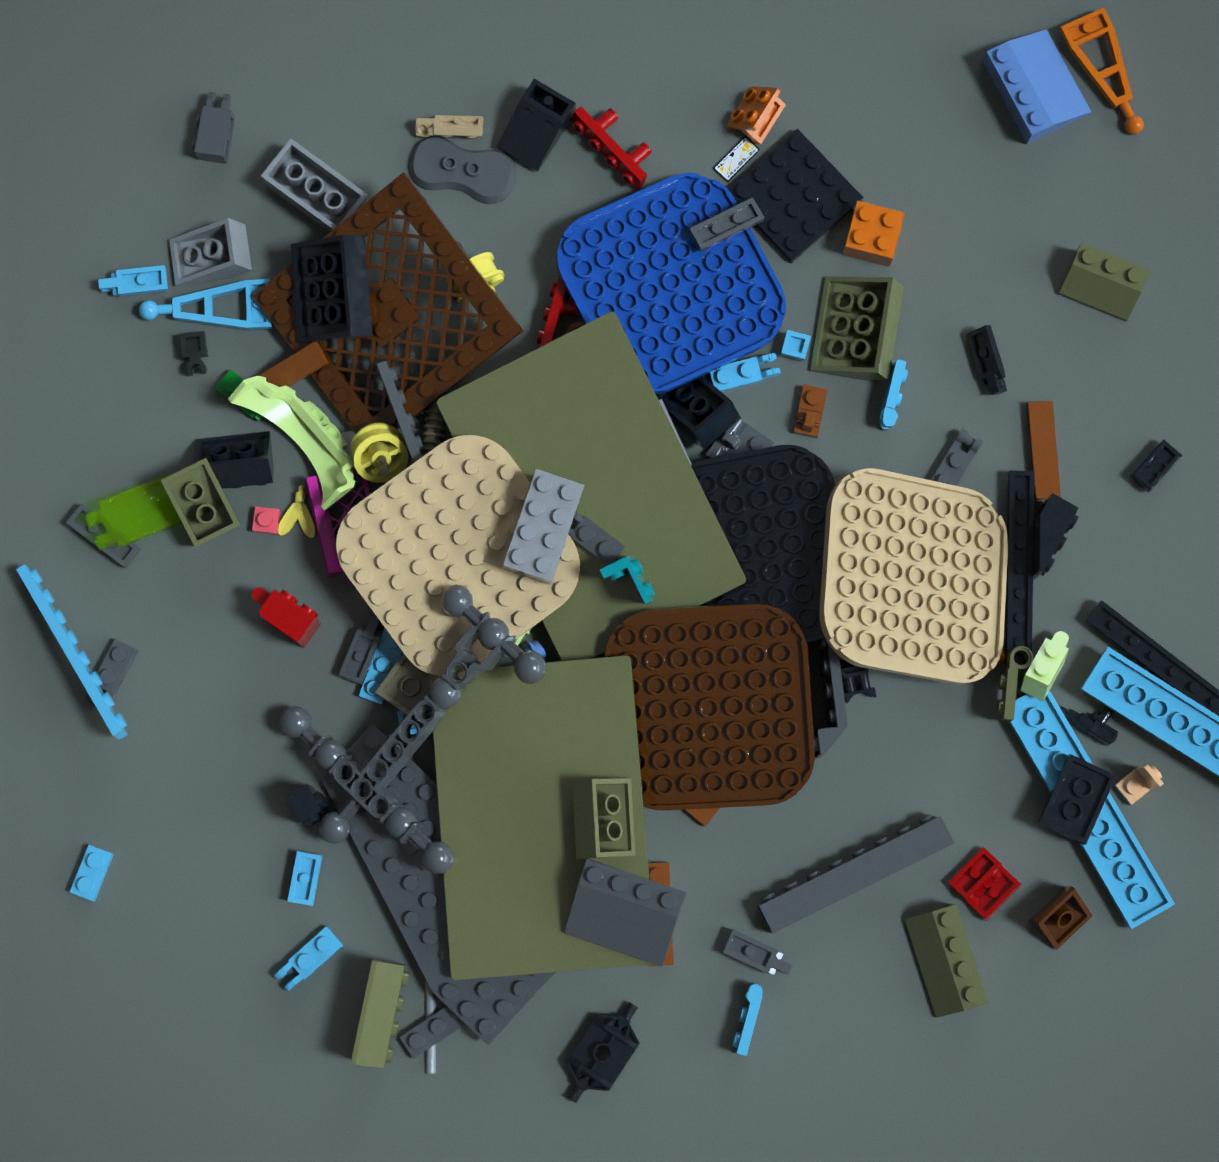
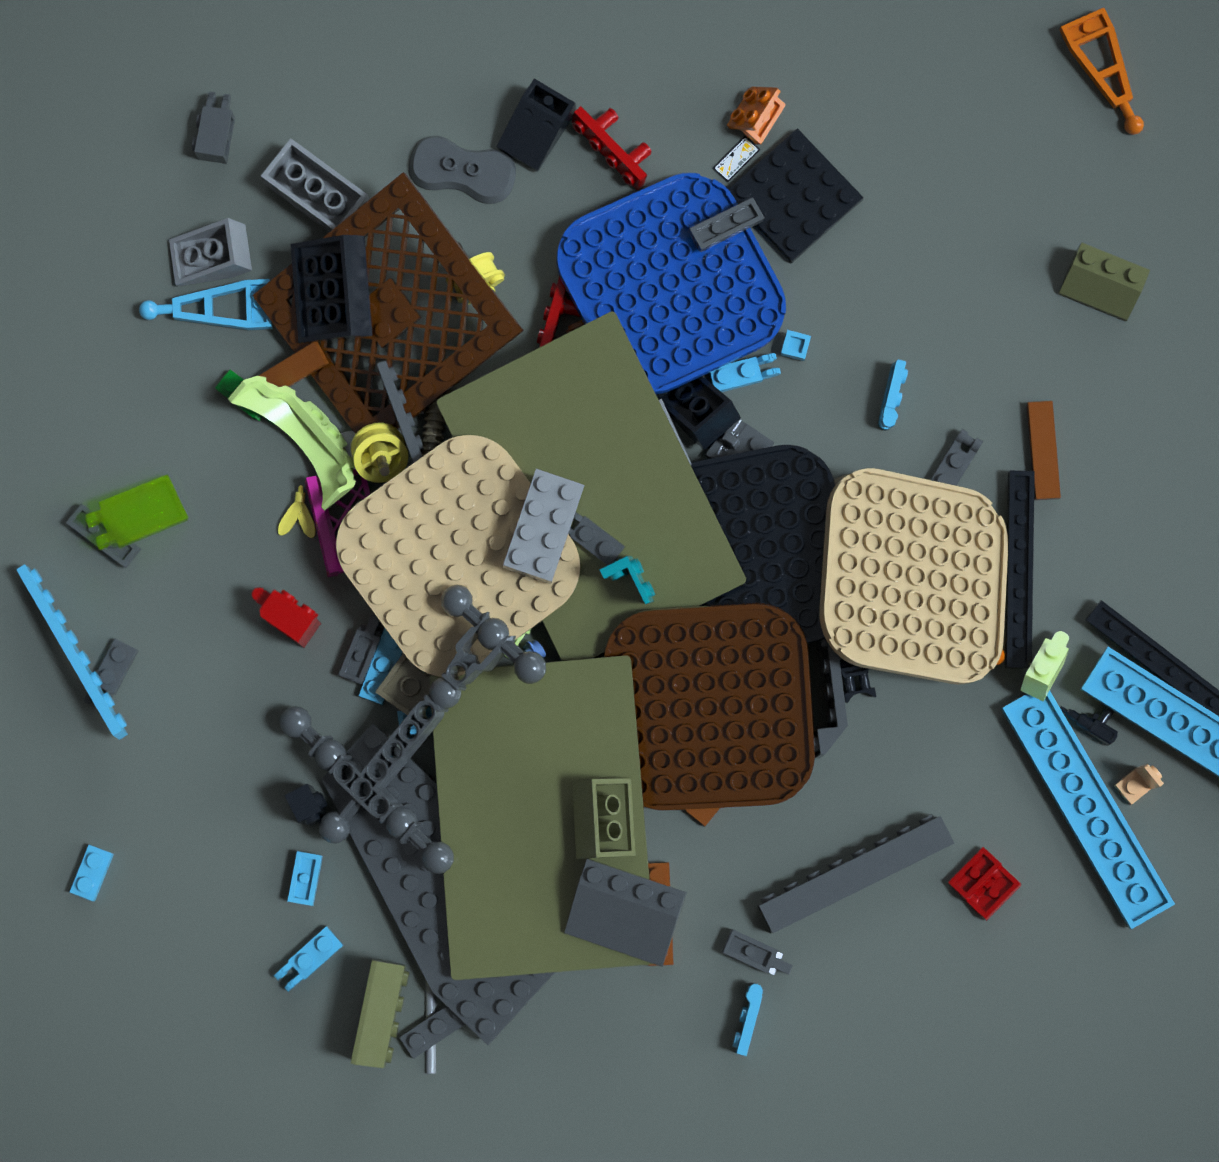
(136, 281): medium azure hinge -> none
(194, 348): pearl dark grey plate -> none
(200, 502): olive slope -> none
(238, 458): black slope -> none
(266, 520): coral plate -> none
(450, 125): tan hinge -> none
(601, 1074): black plate -> none
(810, 411): dark orange hinge -> none
(857, 327): olive slope -> none
(873, 233): orange brick -> none
(946, 961): olive slope -> none
(987, 359): black hinge -> none
(1008, 683): olive plate -> none
(1035, 85): medium blue slope -> none
(1050, 524): black slope -> none
(1061, 917): reddish brown slope -> none
(1077, 799): black plate -> none
(1156, 466): black plate -> none

